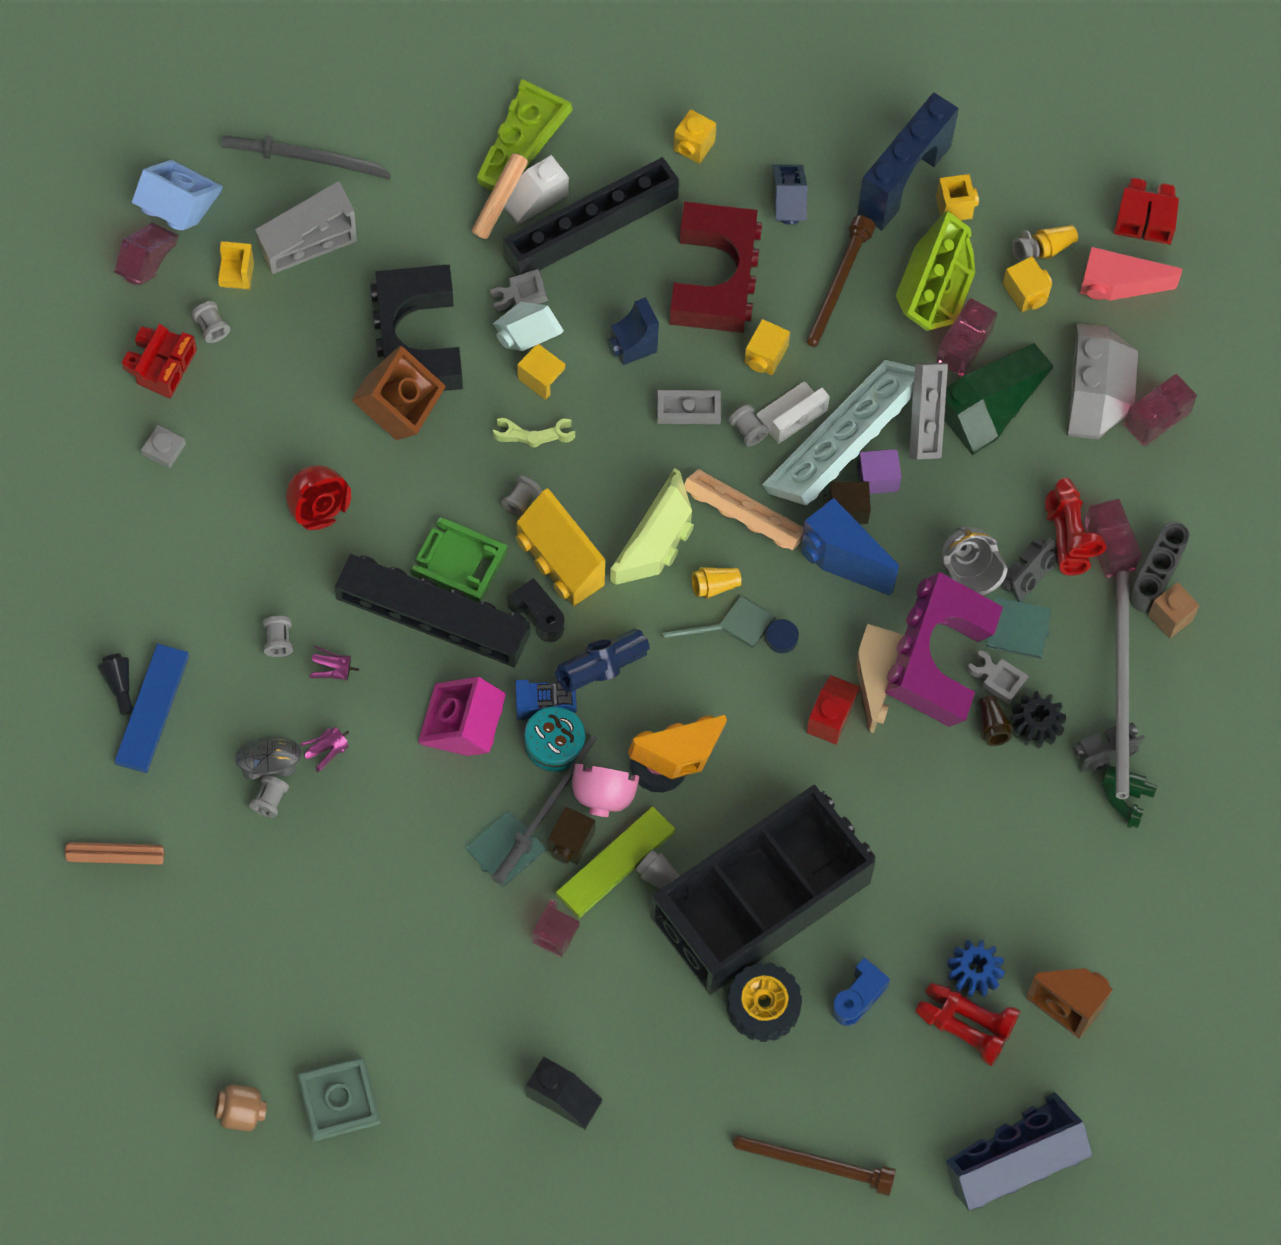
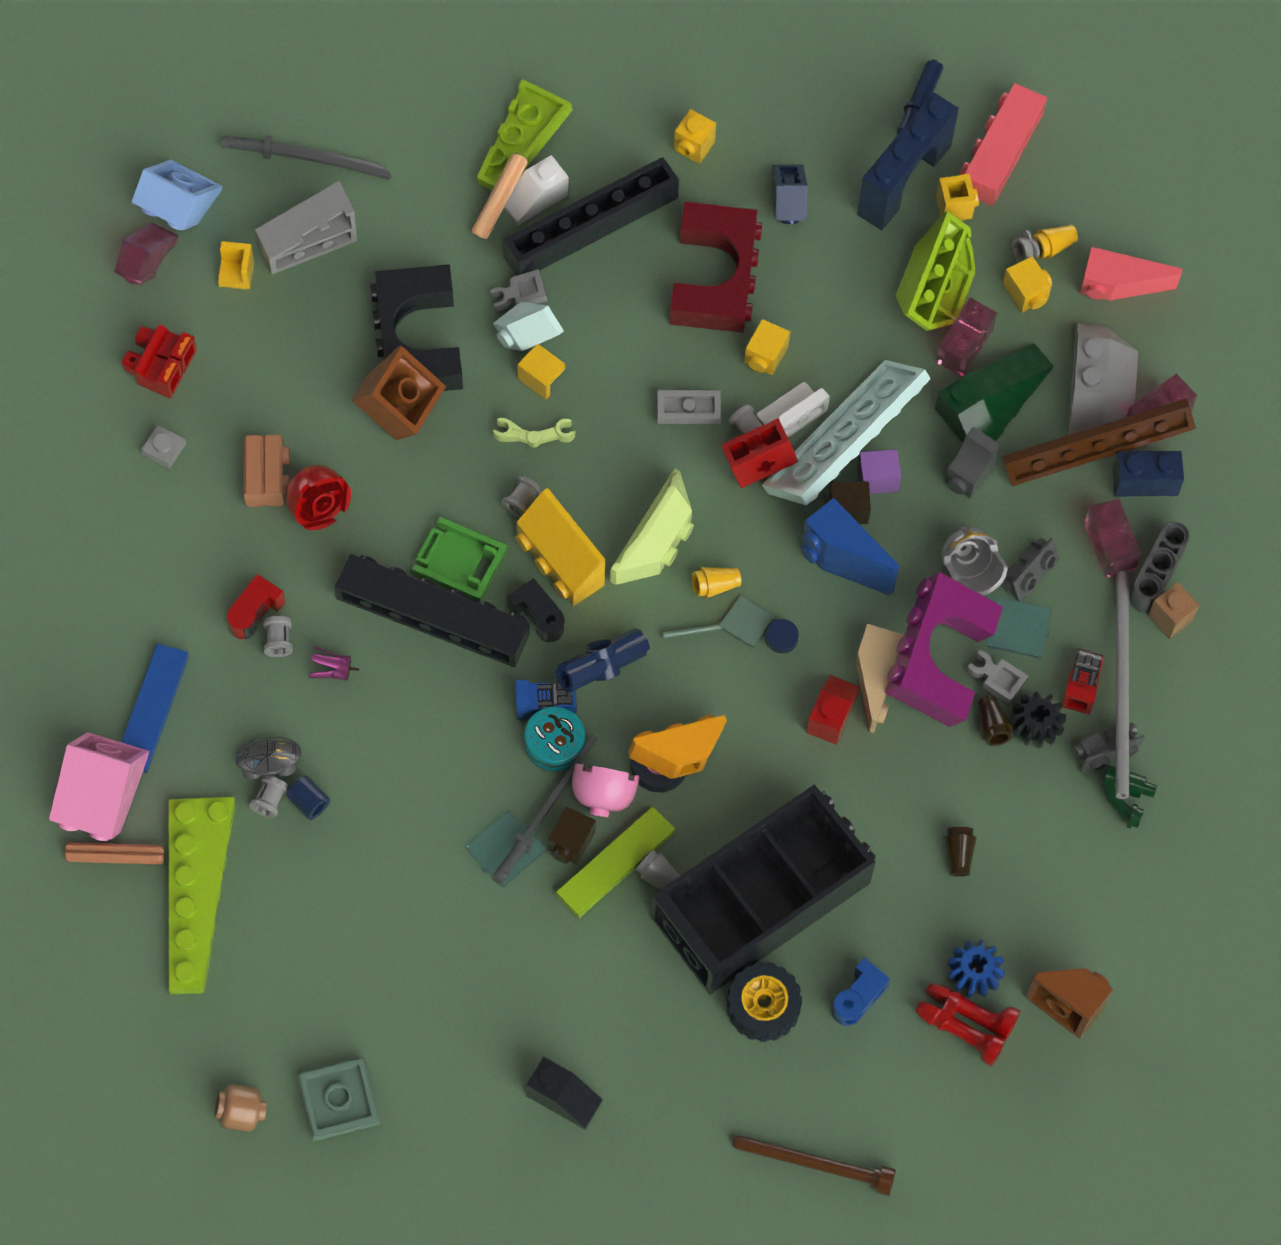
(97, 785): none -> bright pink slope
(116, 674): black cone -> none
(196, 868): none -> lime wing
(211, 322): light grey bush -> none
(252, 606): none -> red leg
(265, 470): none -> nougat brick
(308, 797): none -> dark blue gear
(330, 739): flat silver piece -> none
(462, 716): dark pink slope -> none
(554, 930): clear pink panel -> none
(635, 334): dark blue arch -> none
(745, 509): light nougat plate -> none
(759, 453): none -> red brick
(860, 231): reddish brown piece -> none
(923, 90): none -> dark blue axle
(928, 410): light grey plate -> none
(960, 849): none -> dark brown cone
(972, 463): none -> dark grey arch
(1004, 141): none -> coral brick
(1020, 1154): wedge -> none
(1072, 540): red piece -> none
(1083, 681): none -> leg
(1099, 442): none -> reddish brown plate
(1134, 209): red hips -> none
(1148, 473): none -> dark blue brick

